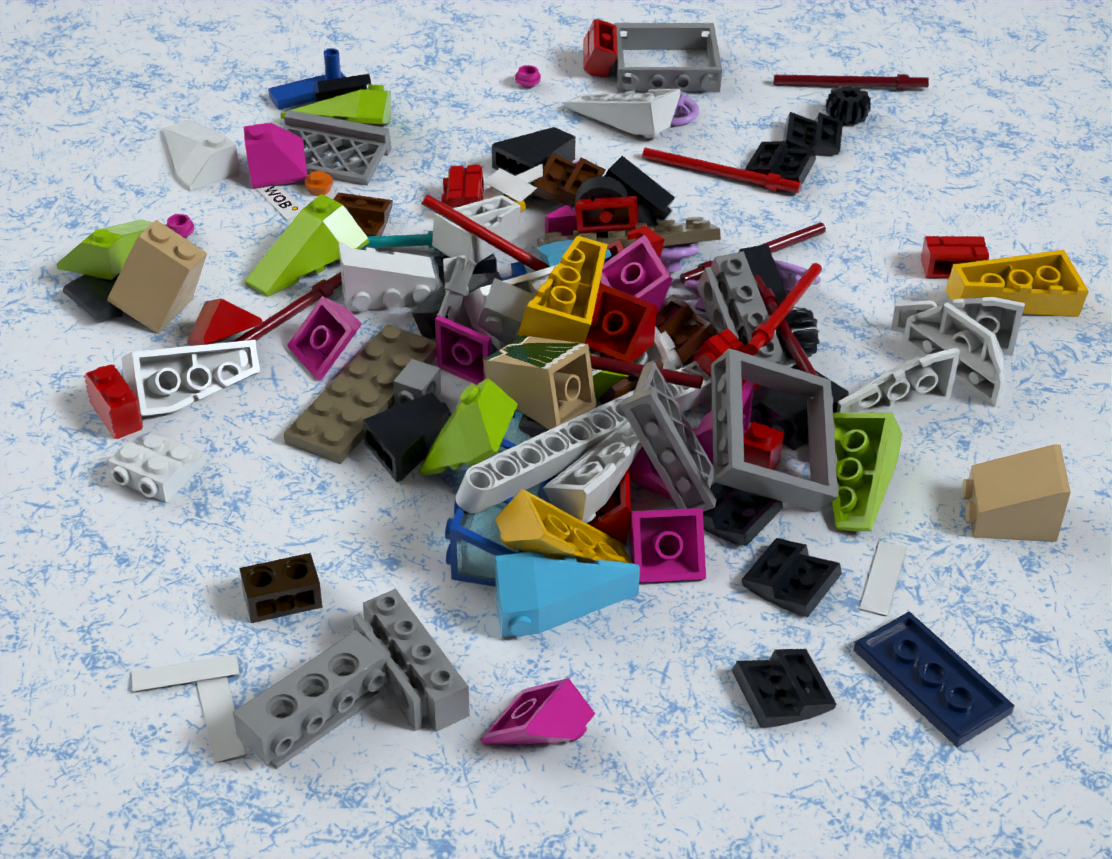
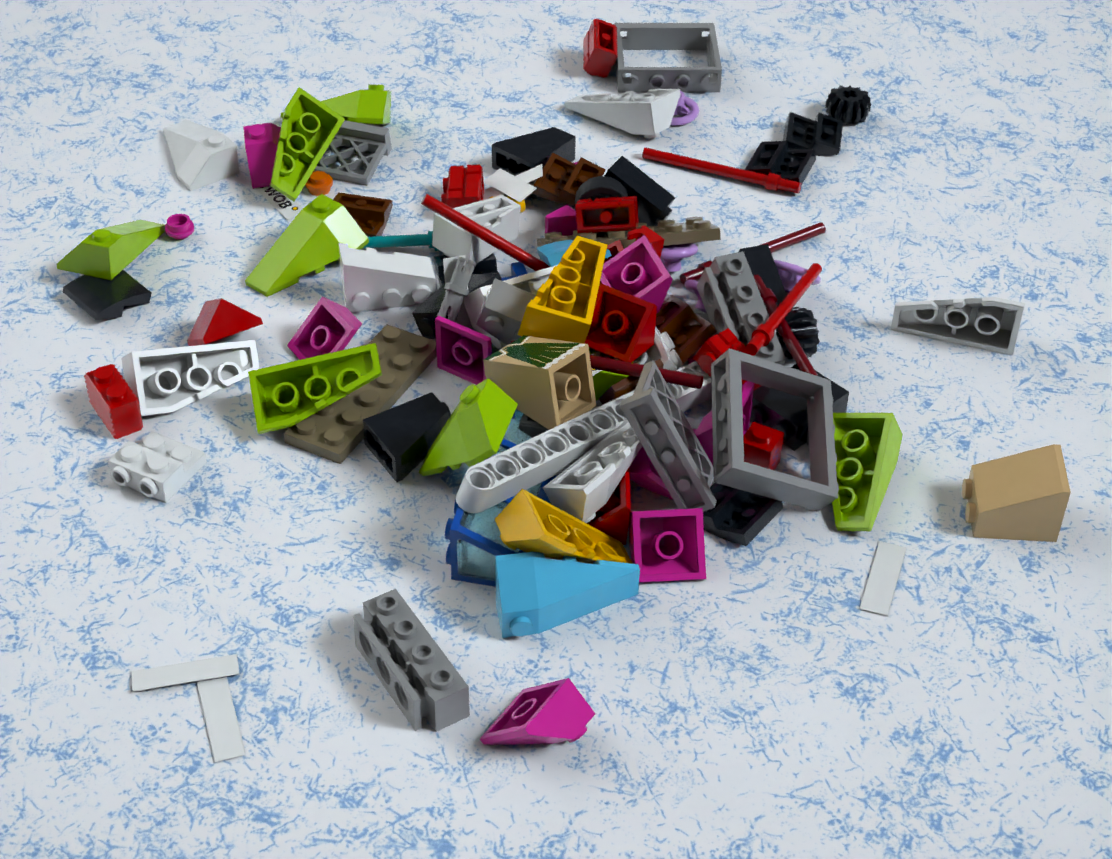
(158, 277): tan slope -> none
(281, 587): dark brown brick -> none
(301, 91): blue piece -> none
(302, 387): none -> lime wedge
(303, 139): none -> lime wedge
(308, 697): light grey brick -> none
(322, 288): dark red bar -> none
(336, 87): black slope -> none
(415, 381): light grey brick -> none
(527, 76): dark pink plate -> none
(783, 688): black slope -> none
(791, 577): black slope -> none
(901, 81): dark red bar -> none
(907, 386): white wedge -> none
(933, 679): dark blue tile -> none
(943, 252): red brick -> none
(980, 356): white wedge -> none
(1040, 280): yellow wedge -> none

